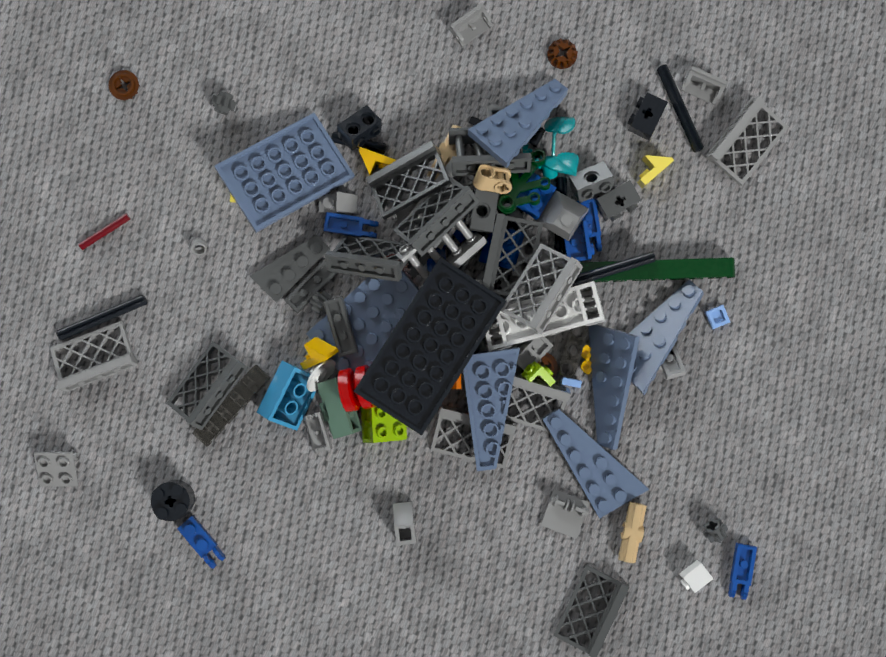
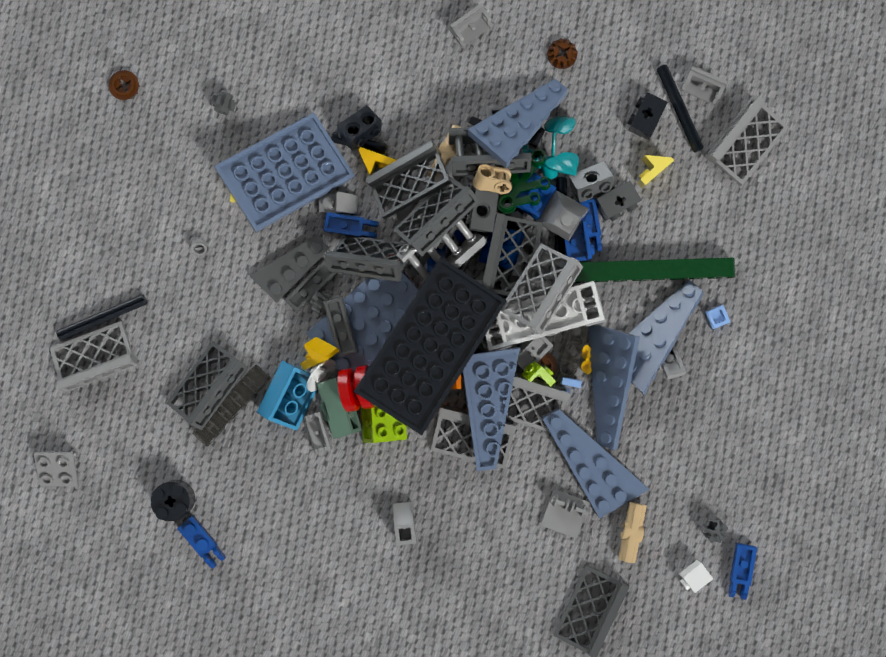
(104, 231): dark red bar -> none
(614, 268): black axle -> none

